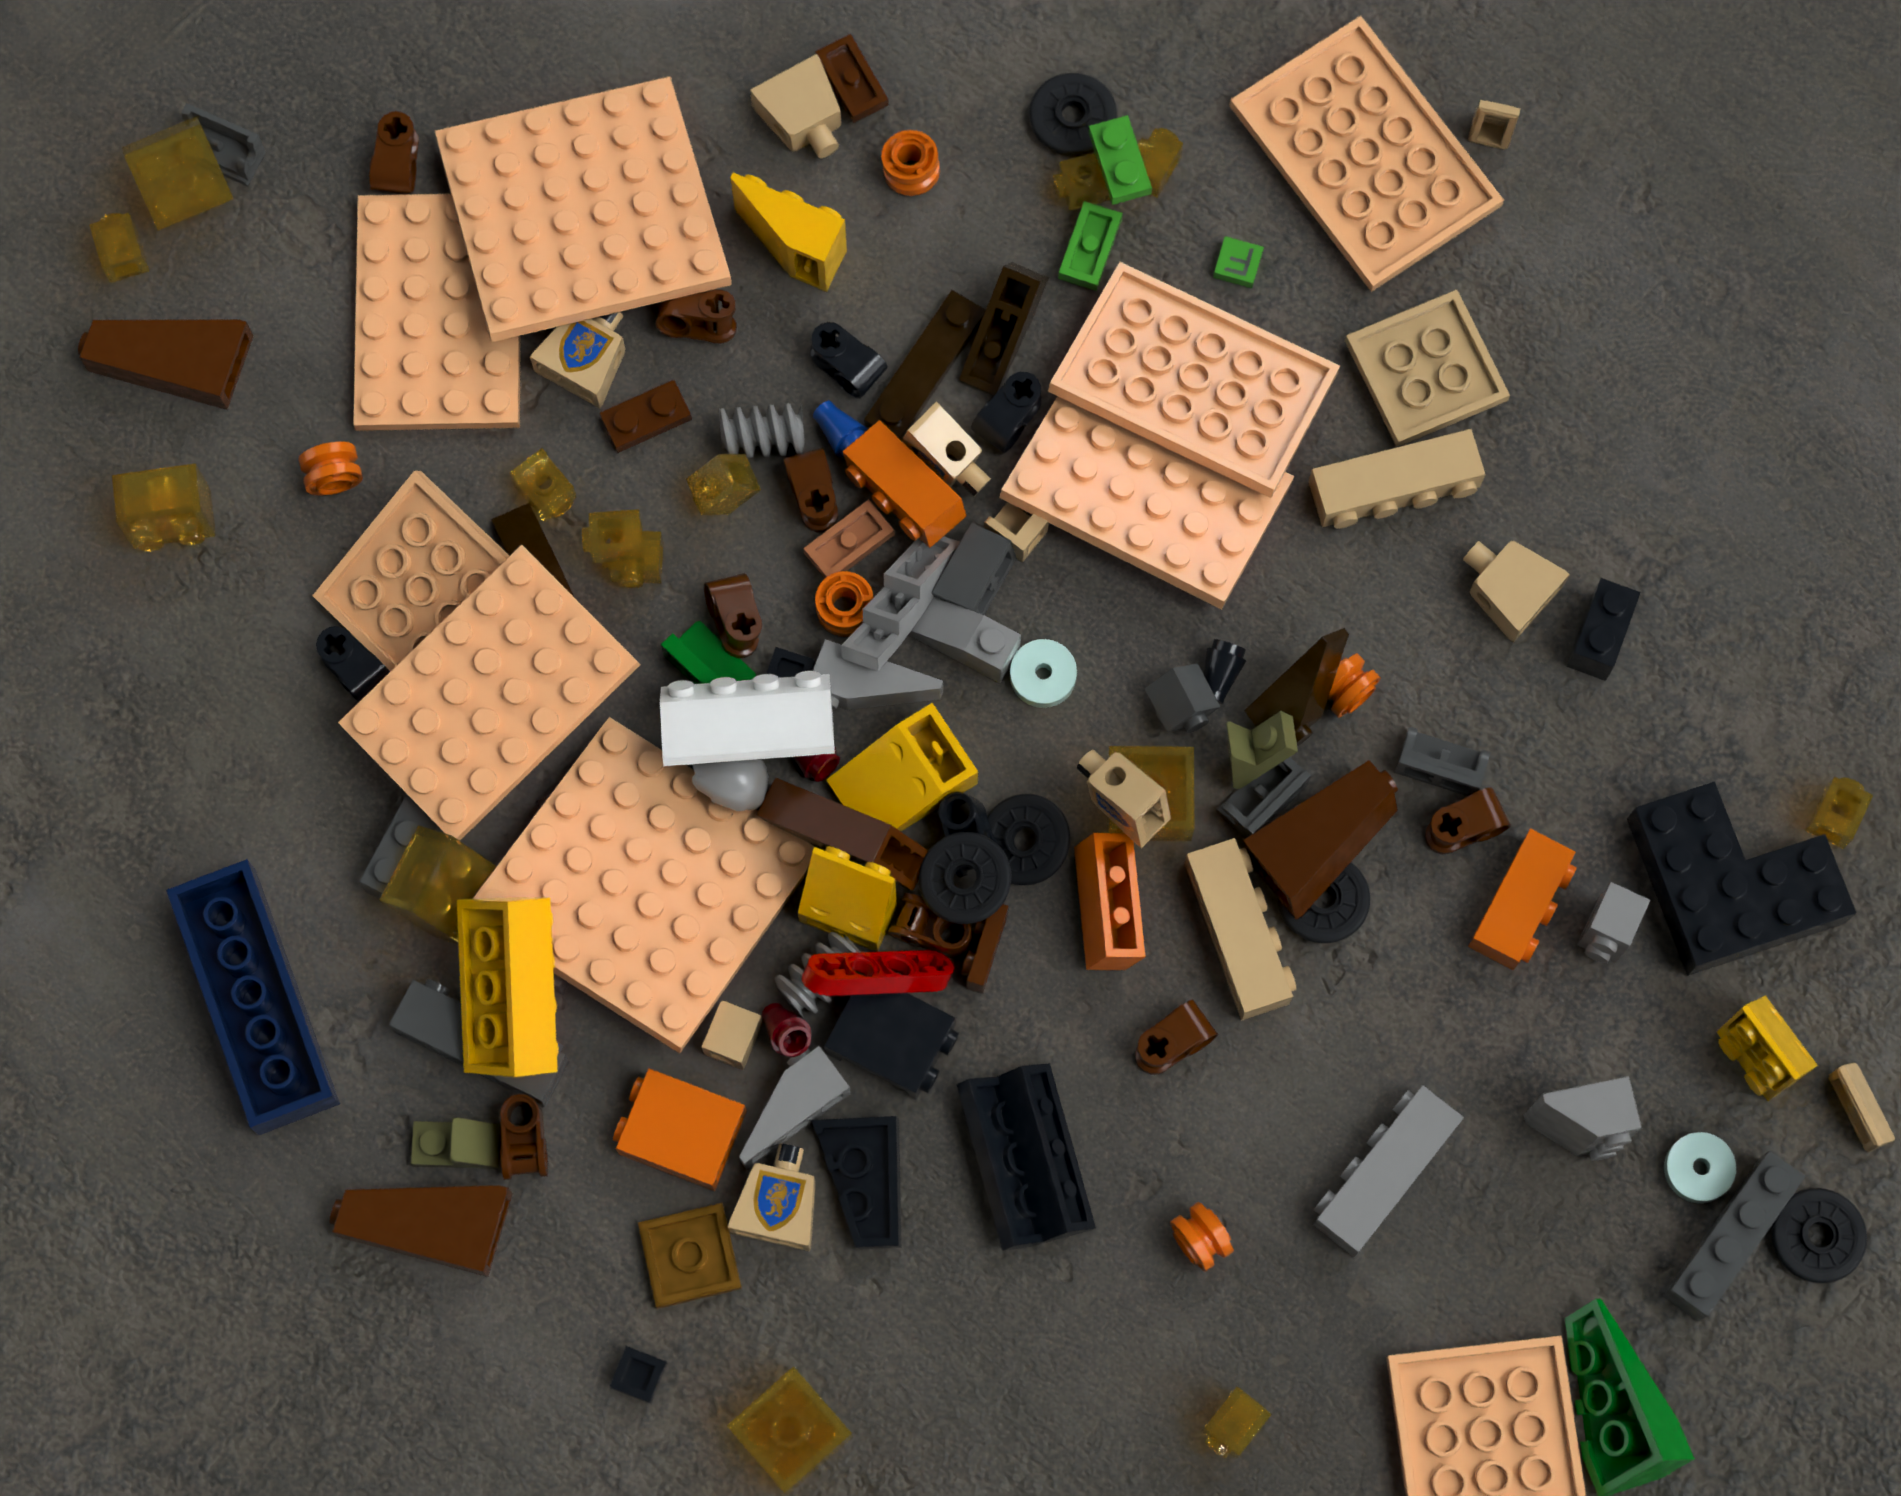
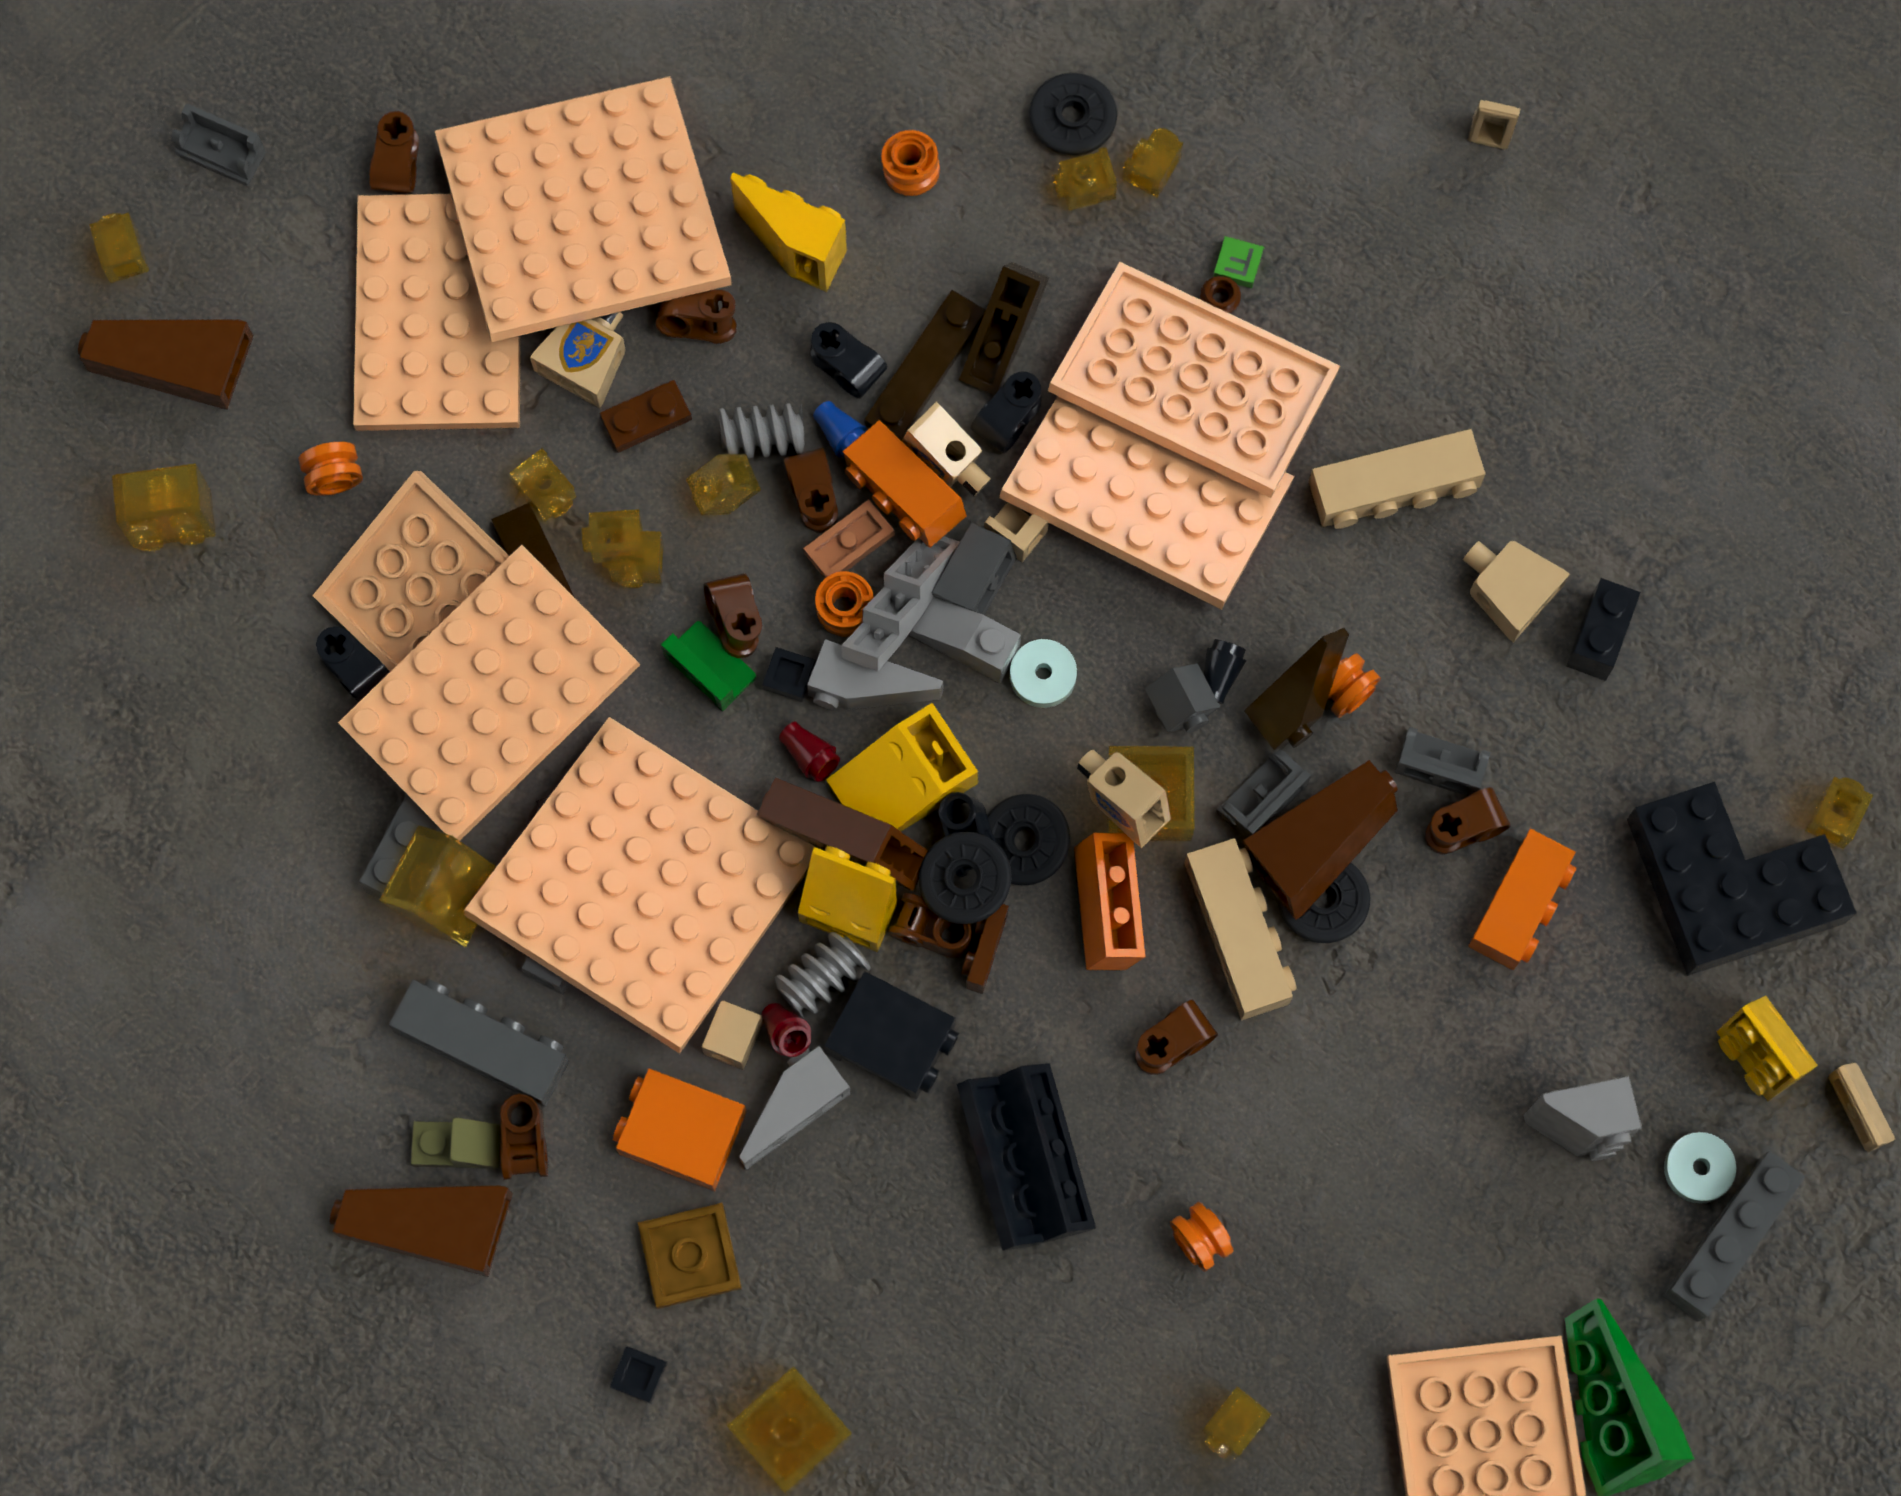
(177, 173): clear yellow brick -> none
(253, 997): dark blue brick -> none
(507, 986): yellow slope -> none
(733, 783): light grey hair -> none
(746, 719): white slope -> none
(777, 1202): torso -> none
(800, 107): tan torso -> none
(834, 975): red beam -> none
(852, 78): reddish brown plate -> none
(866, 1173): black wing -> none
(1090, 246): bright green plate -> none
(1120, 160): bright green plate -> none
(1223, 285): none -> reddish brown plate
(1261, 748): olive slope -> none
(1366, 153): light nougat plate -> none
(1387, 1171): light grey brick -> none
(1427, 368): tan plate -> none
(1612, 923): light grey brick -> none
(1846, 1231): black wheel -> none

